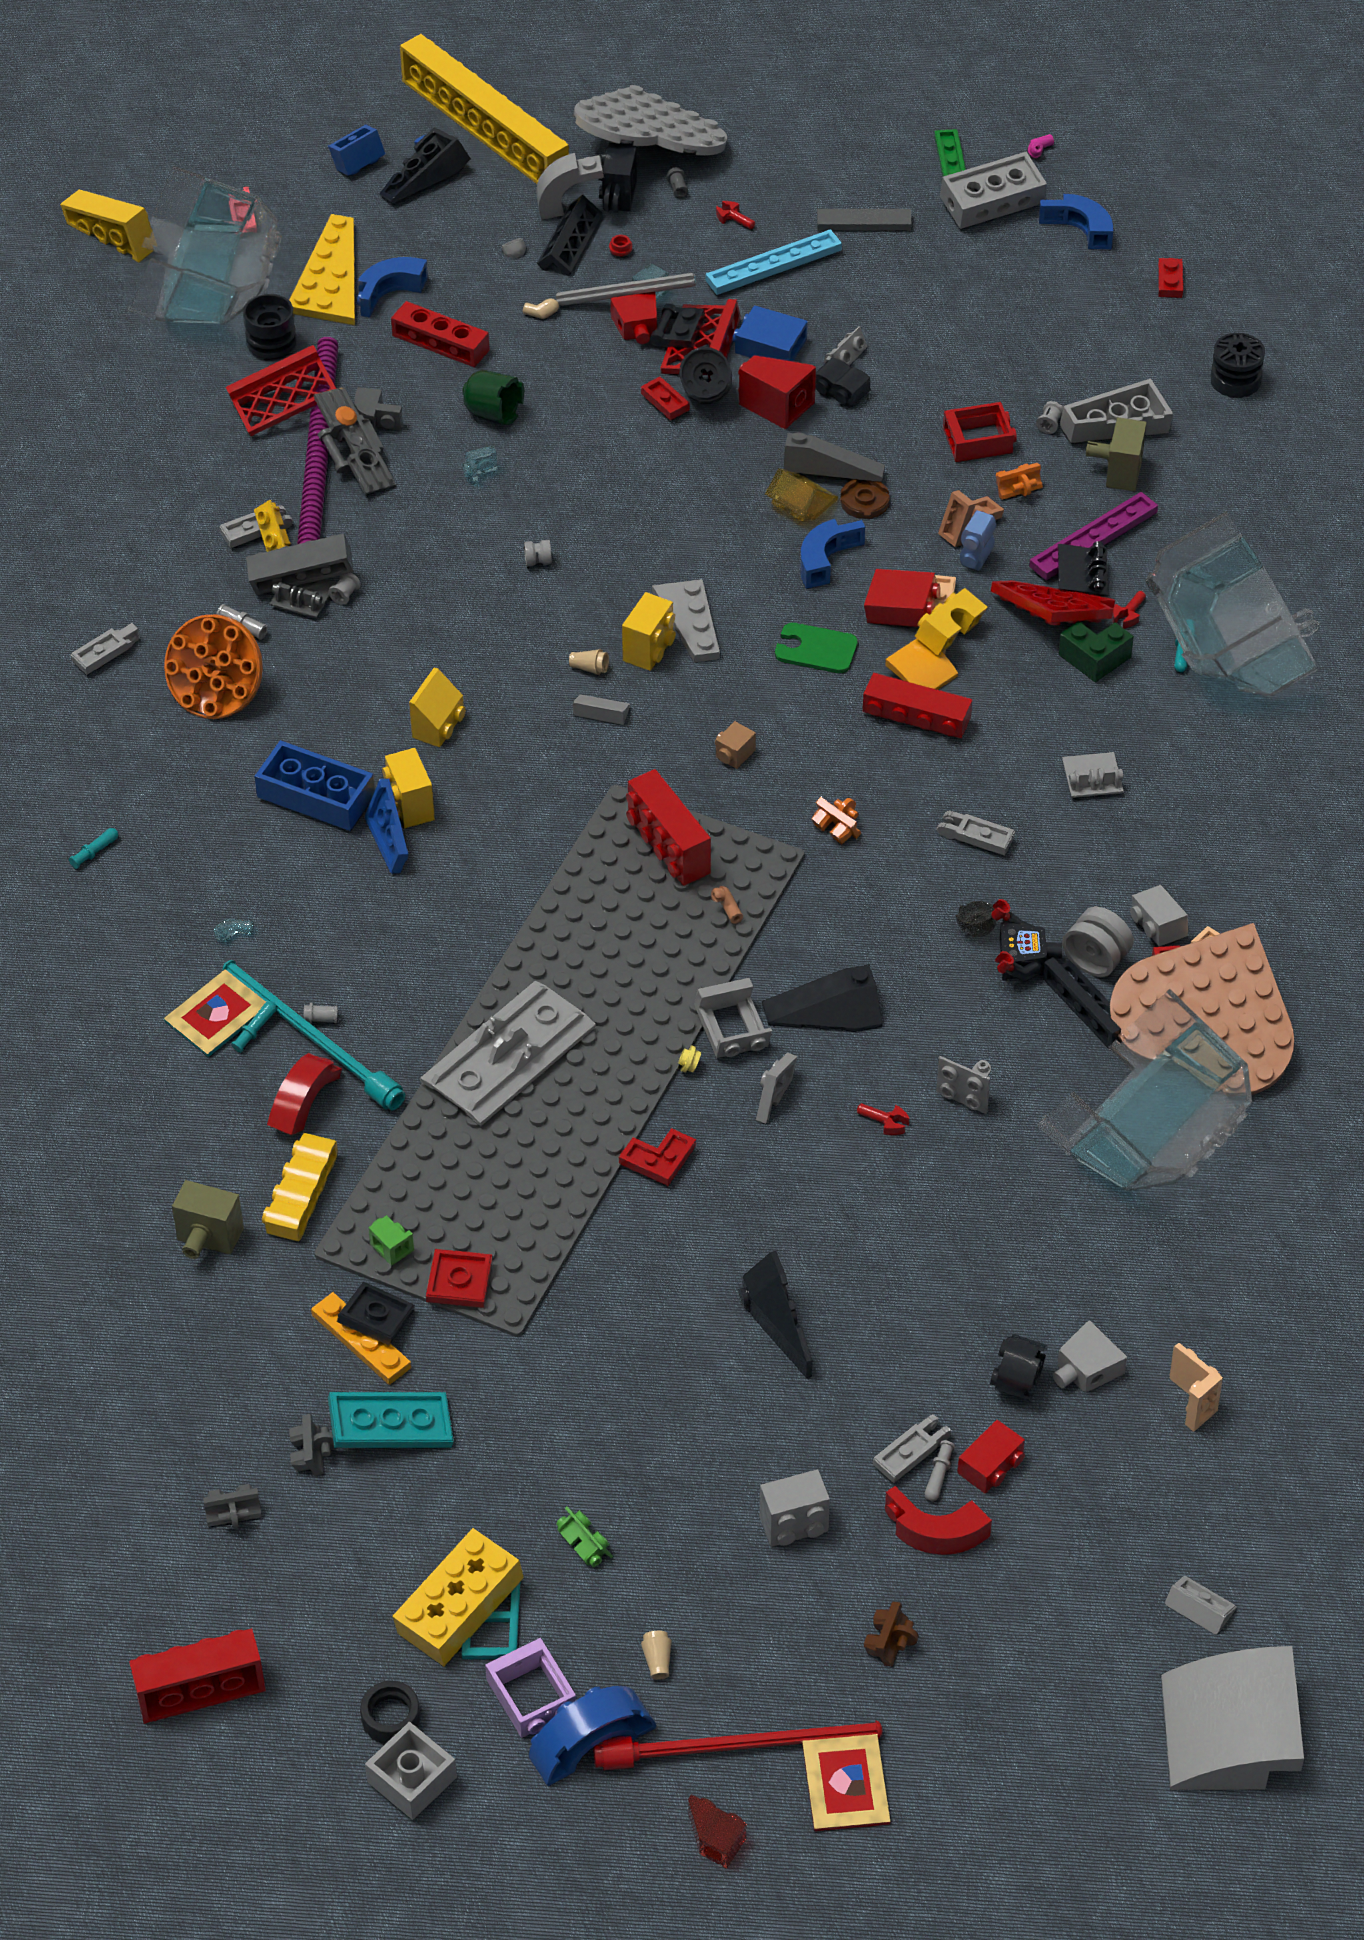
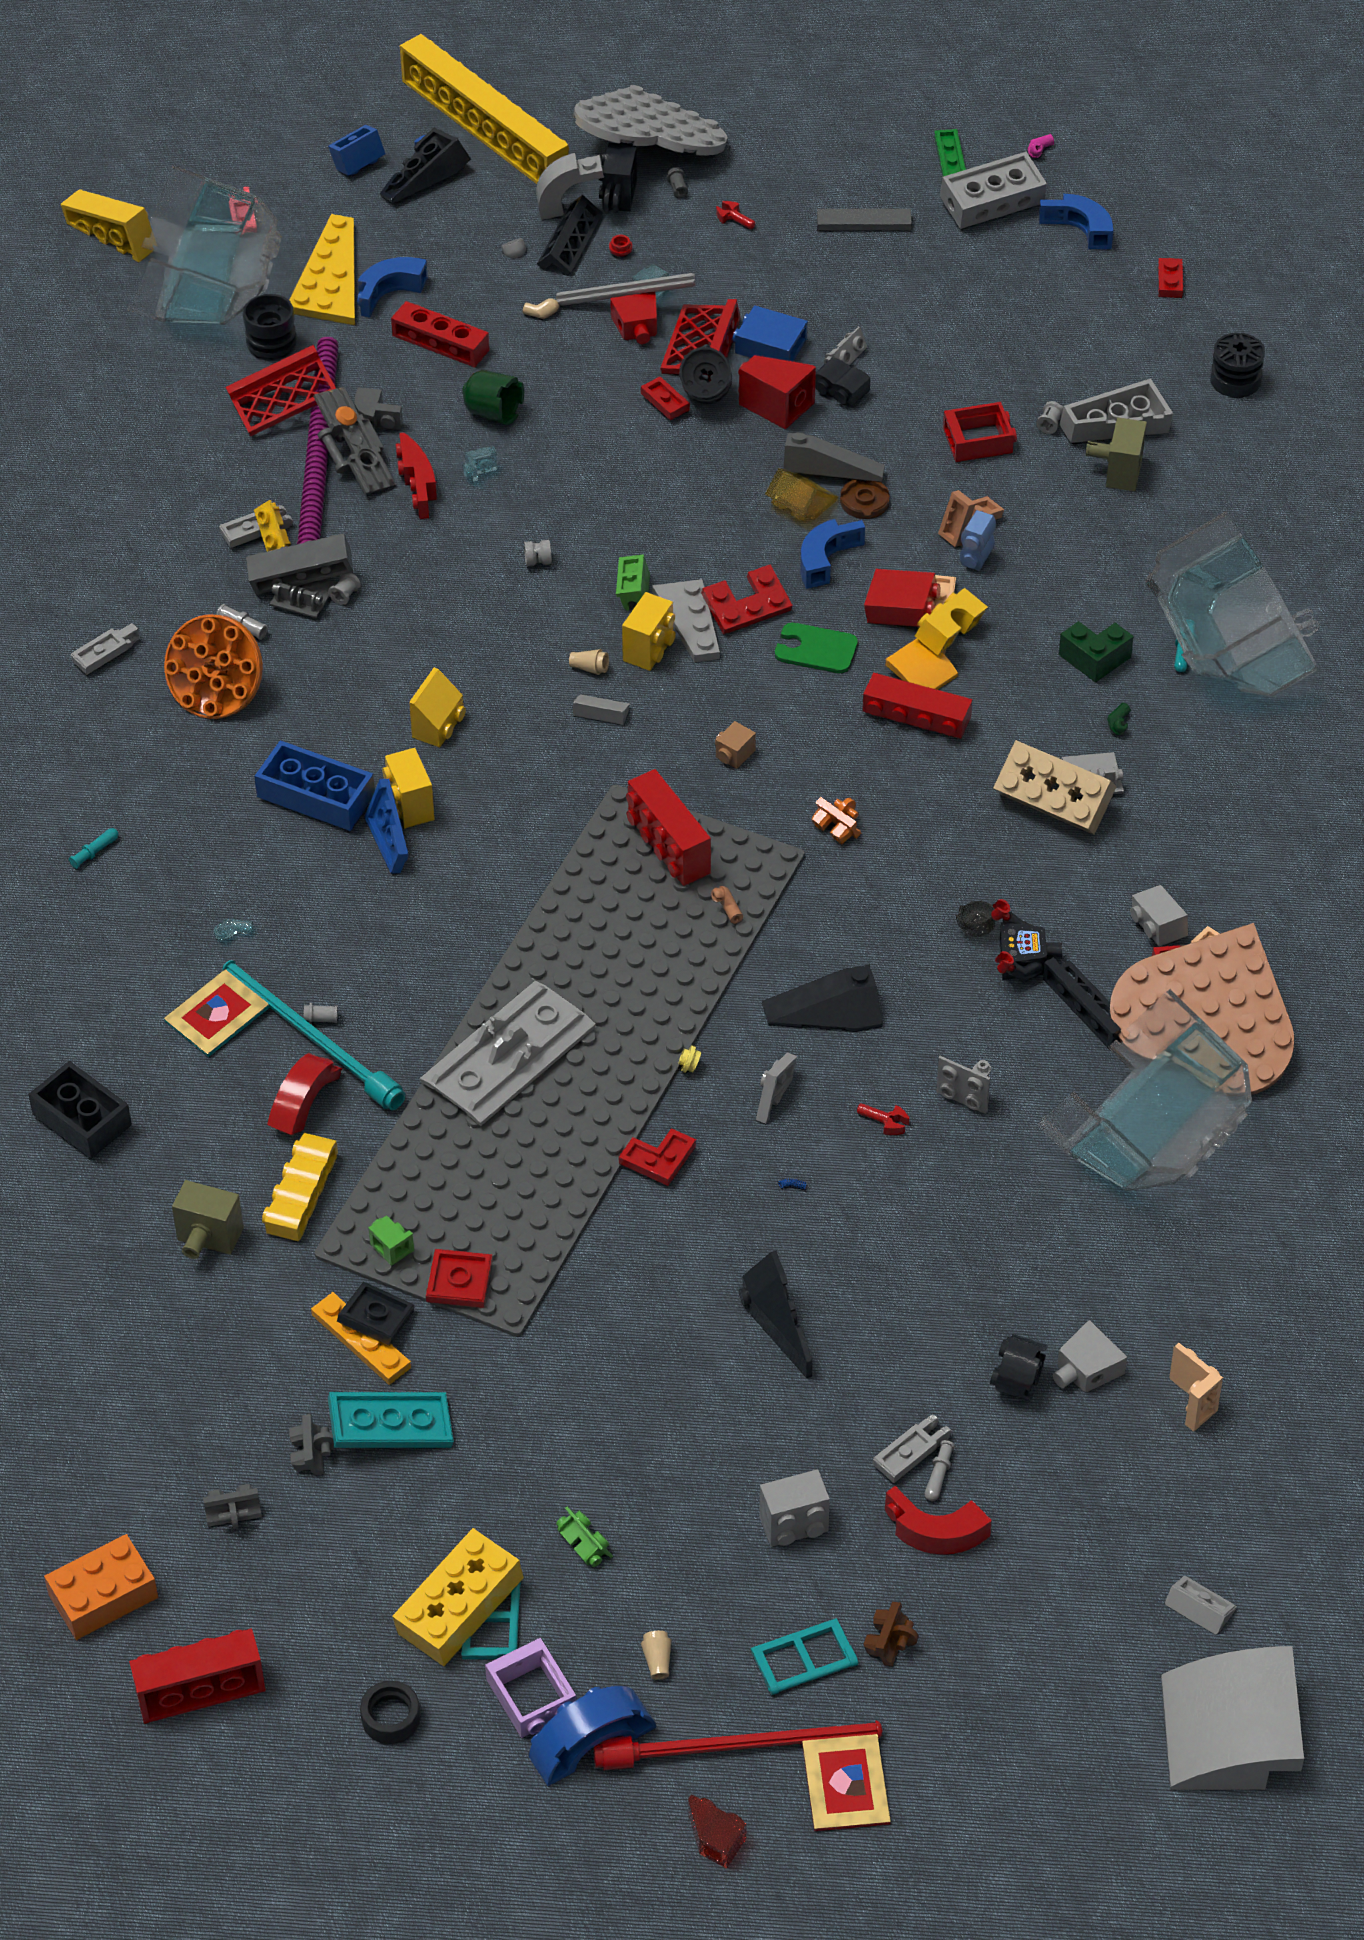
(80, 1109): none -> black brick
(101, 1586): none -> orange brick
(249, 1032): teal piece -> none
(411, 1770): light grey brick -> none
(417, 474): none -> red slope
(632, 579): none -> bright green hinge
(684, 329): black plate -> none
(724, 996): light grey panel -> none
(766, 603): none -> red plate
(773, 262): medium azure plate -> none
(784, 1183): none -> blue leg
(796, 1639): none -> teal window
(976, 832): light grey hinge -> none
(991, 1457): red brick -> none
(1019, 481): orange hips -> none
(1054, 604): red wing -> none
(1059, 803): none -> tan brick
(1083, 569): black hinge -> none
(1098, 941): light grey wheel -> none
(1101, 529): magenta plate -> none
(1116, 719): none -> dark green arm
(1132, 618): red bar -> none

